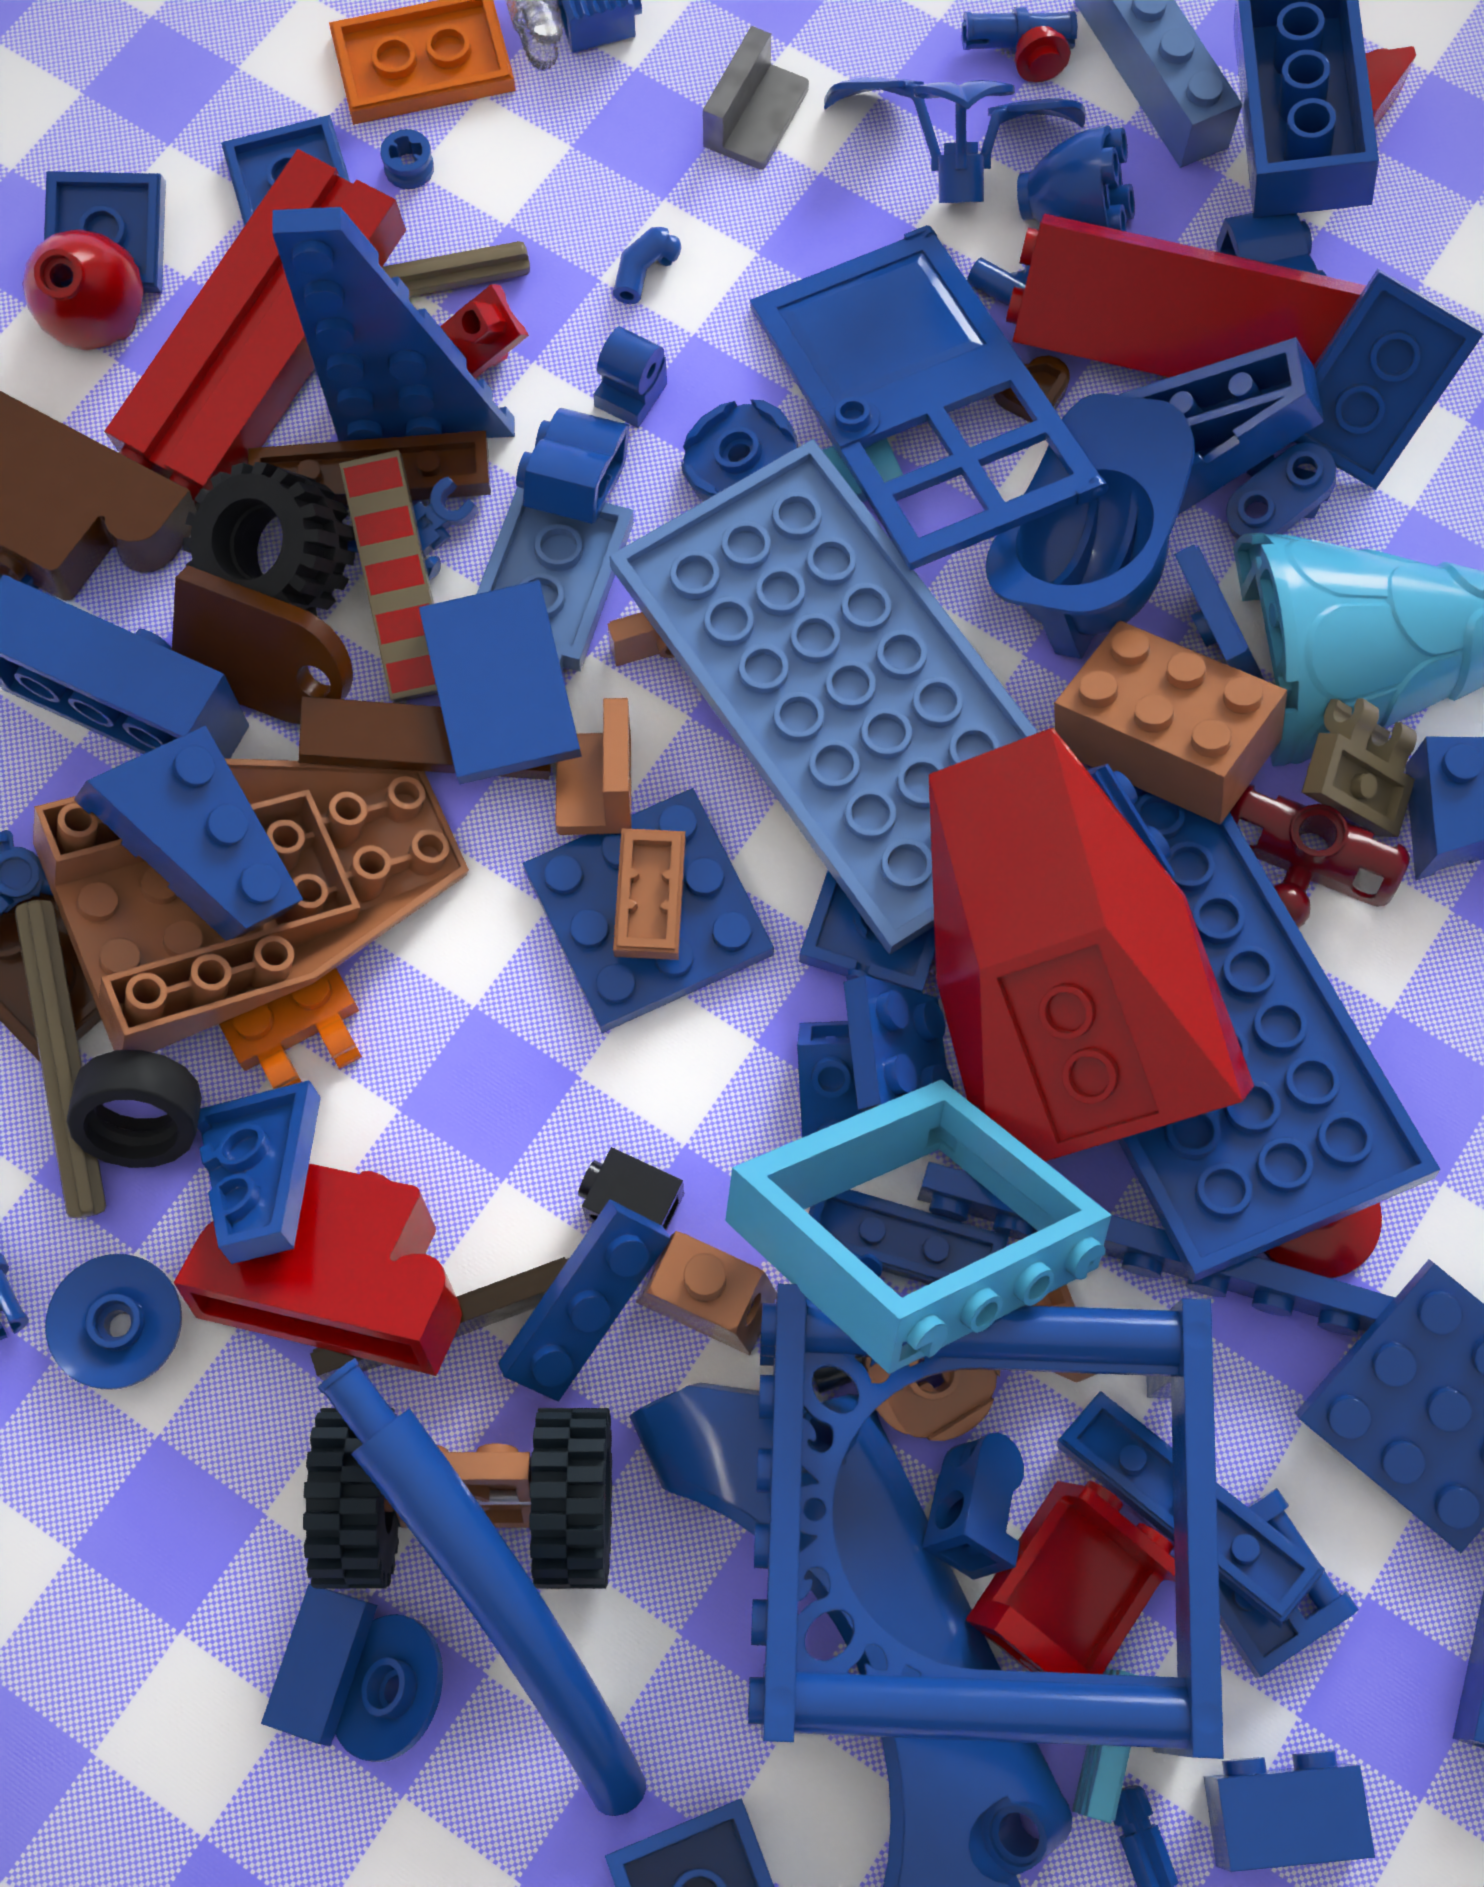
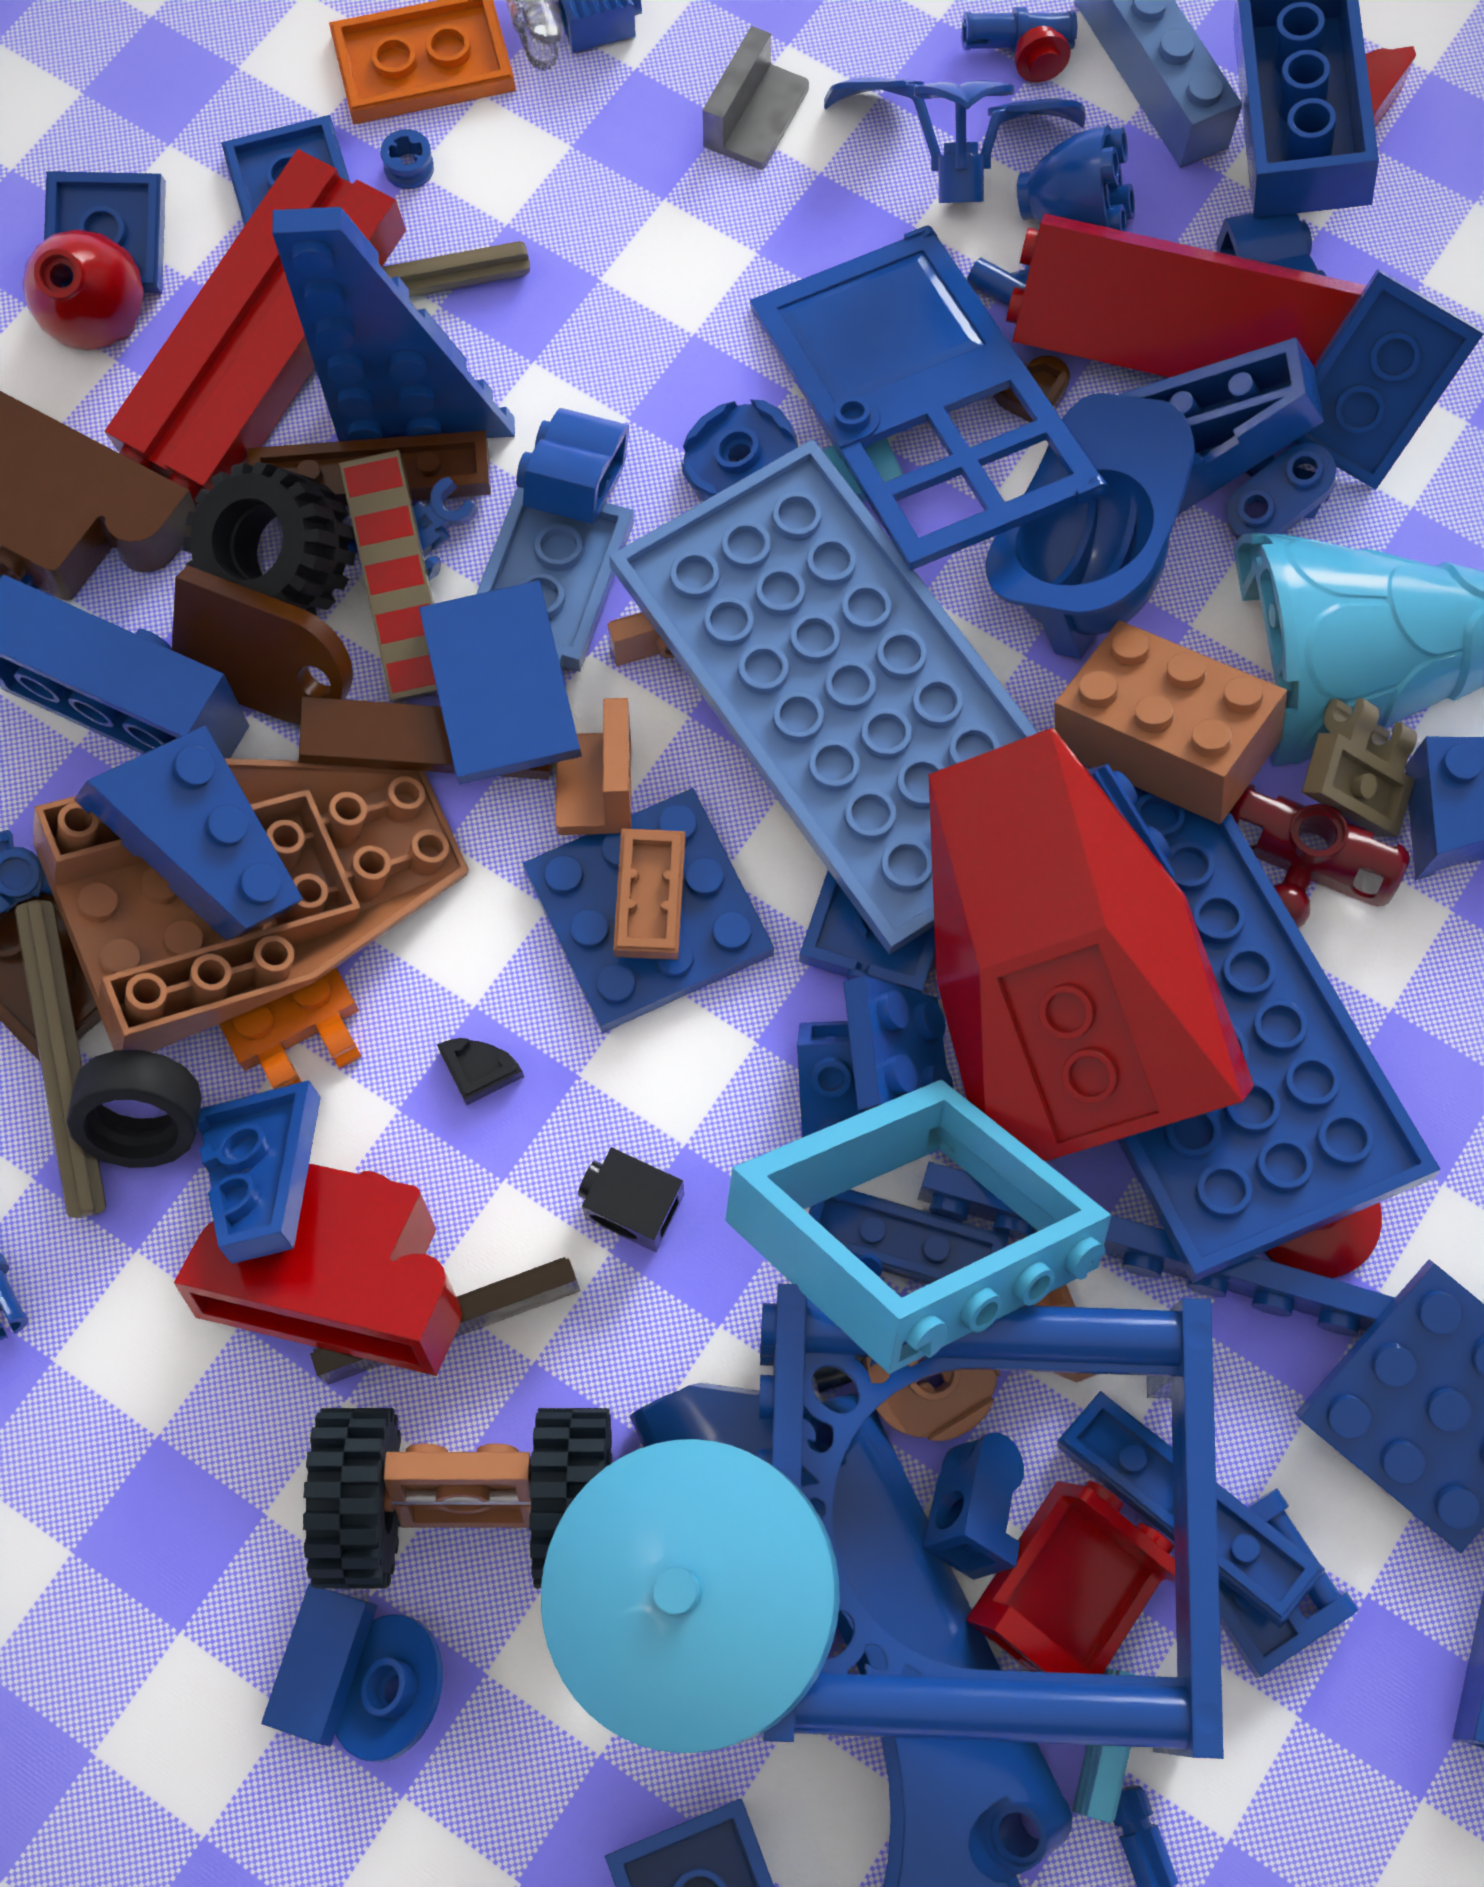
(88, 1302): blue dish -> none
(478, 1067): none -> black tile
(485, 330): red hips -> none
(491, 1584): blue animal -> none
(584, 1301): blue plate -> none
(631, 376): blue leg -> none
(638, 257): blue arm -> none
(689, 1596): none -> medium azure dish
(708, 1291): nougat torso -> none
(1215, 618): blue plate -> none
(1288, 1813): blue brick -> none

